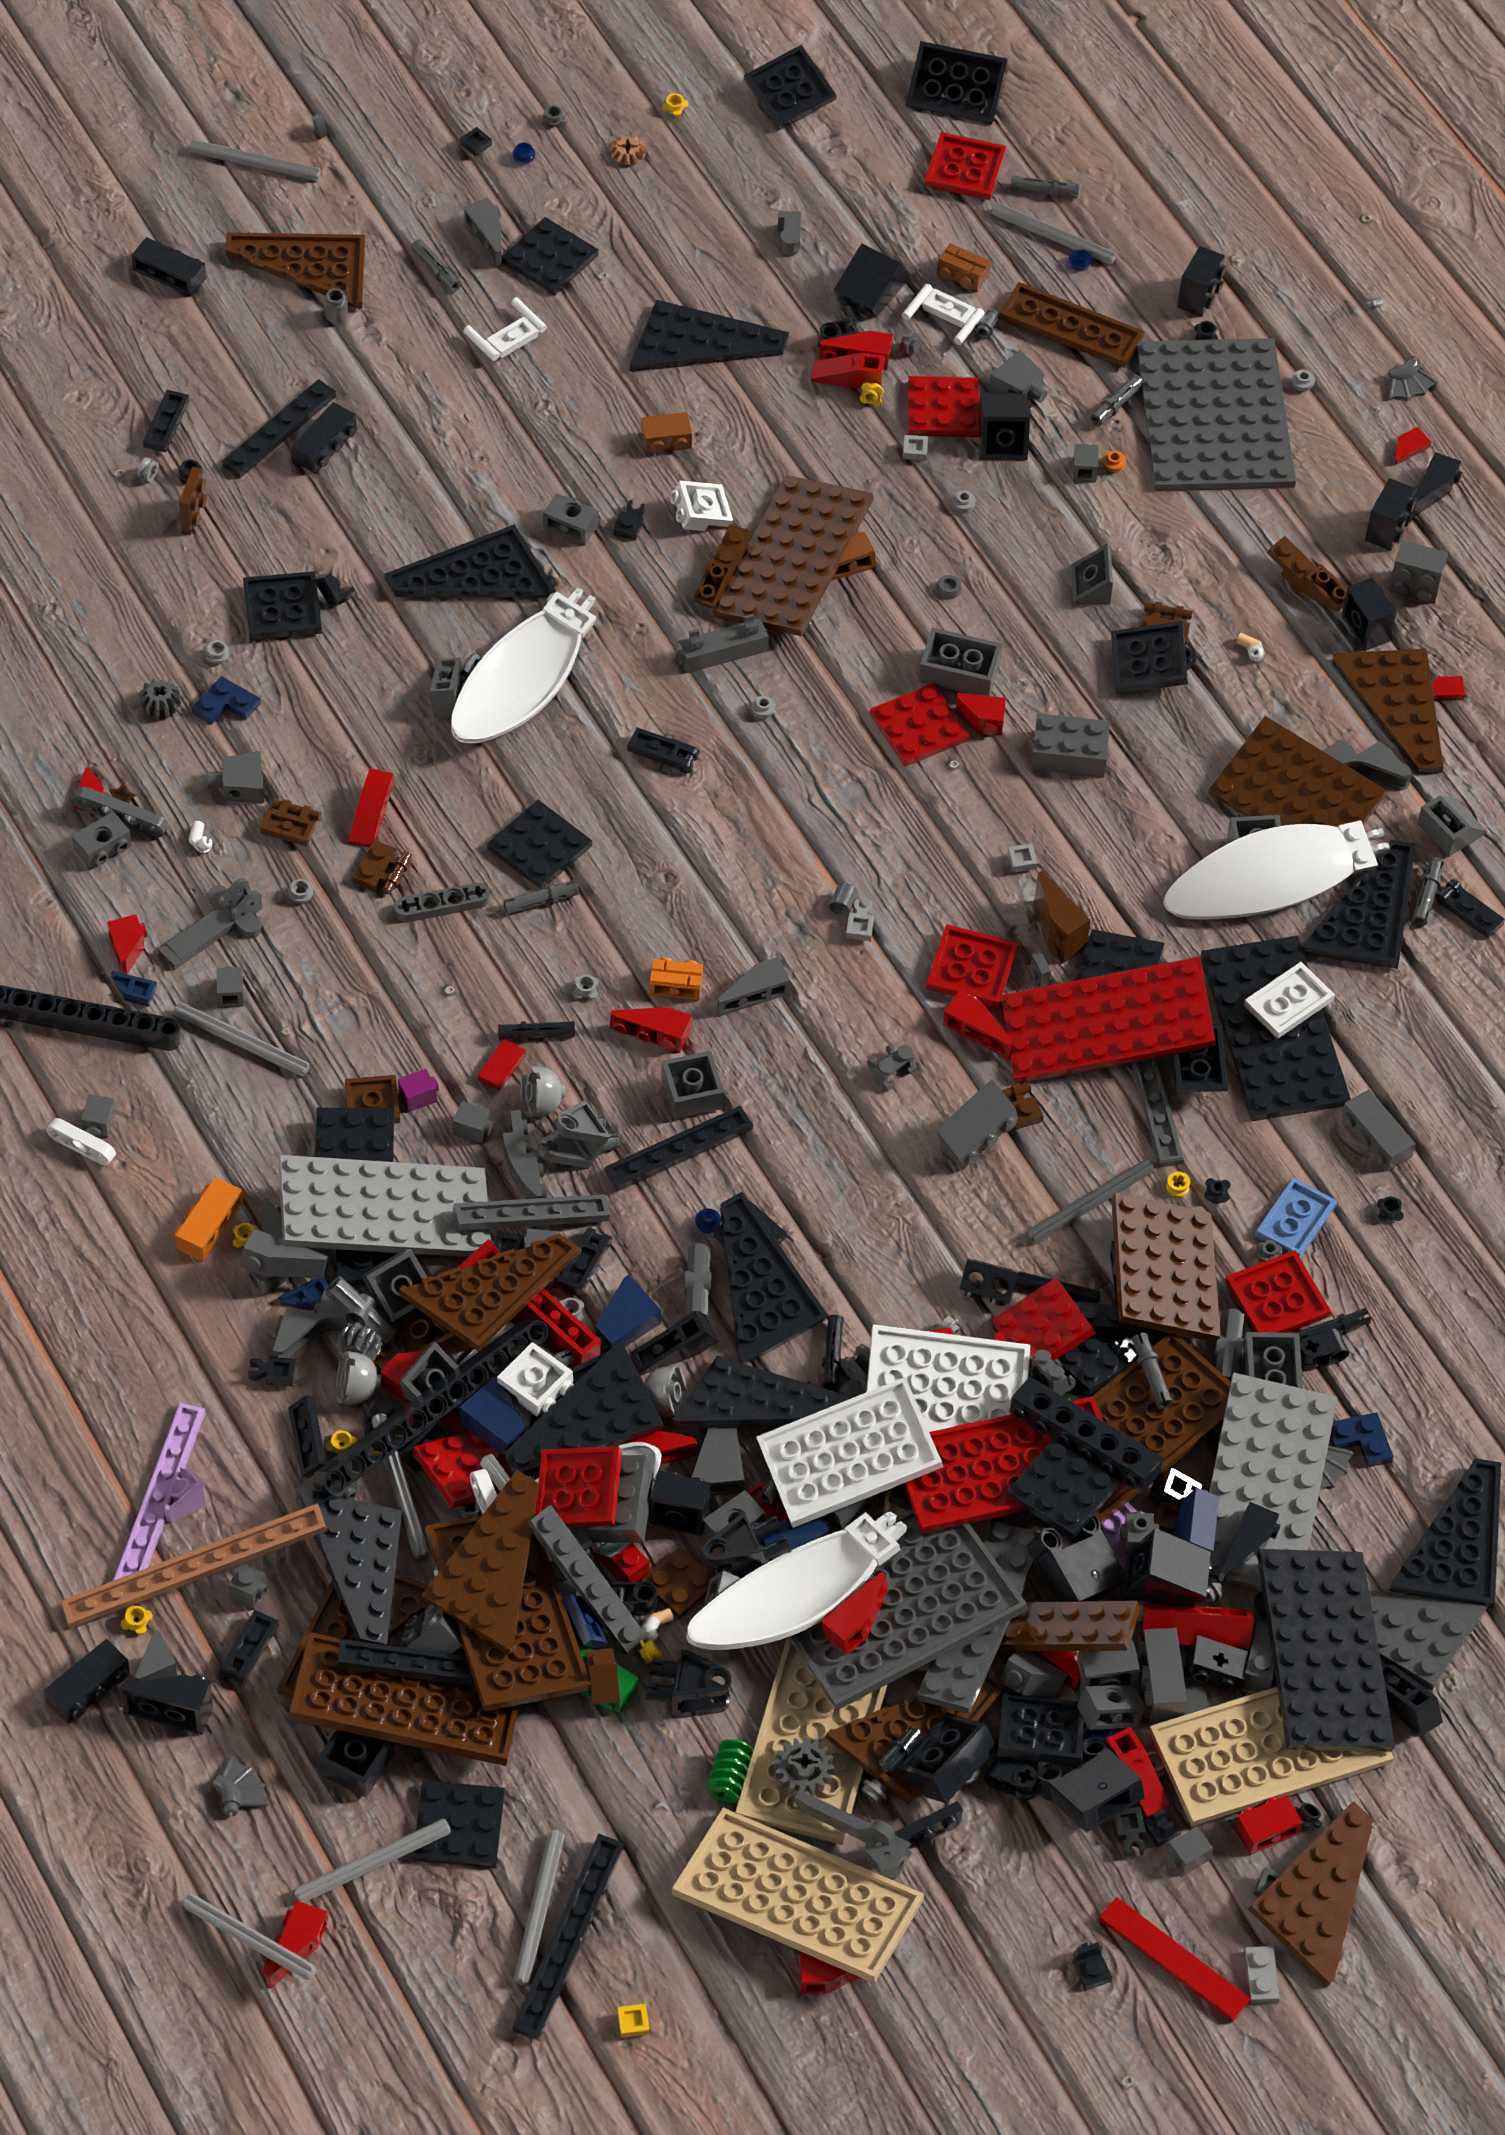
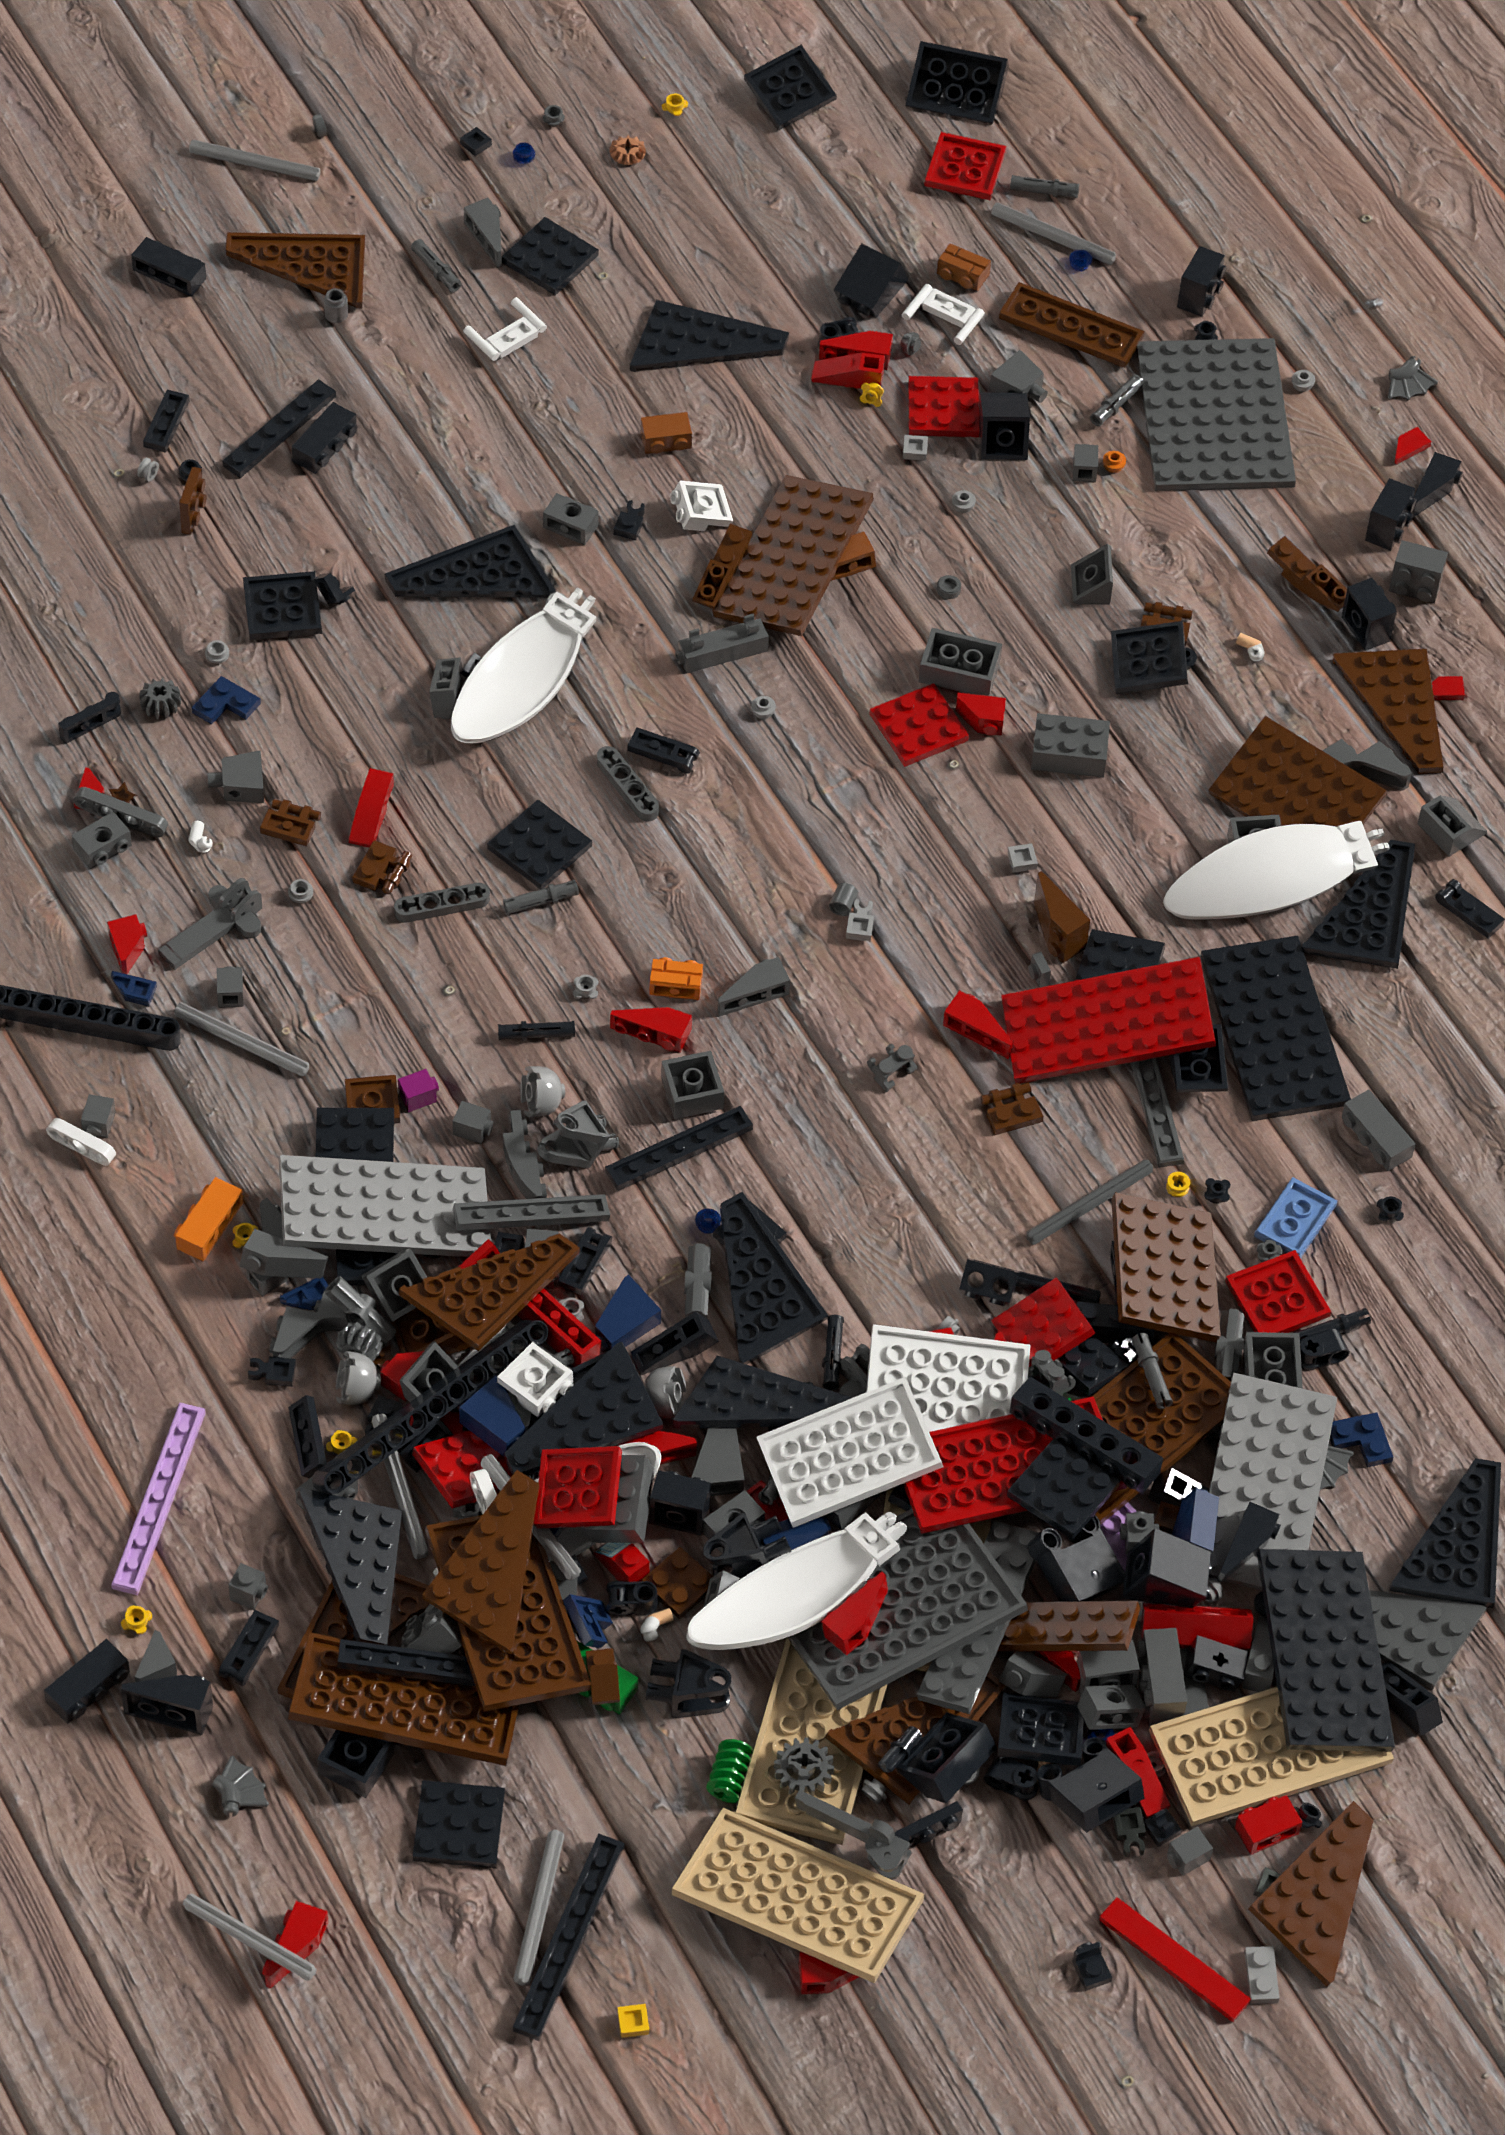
(90, 718): none -> black plate
(187, 1495): lavender slope -> none
(193, 1565): nougat plate -> none
(372, 1861): light grey axle -> none
(501, 1065): red tile -> none
(587, 1579): dark grey plate -> none
(630, 782): none -> dark grey beam
(650, 1651): yellow plate -> none
(790, 227): dark grey leg -> none
(972, 964): red plate -> none
(977, 1125): dark grey slope -> none
(985, 327): dark grey pin -> none
(1289, 1000): white plate -> none
(1430, 883): dark grey pin -> none

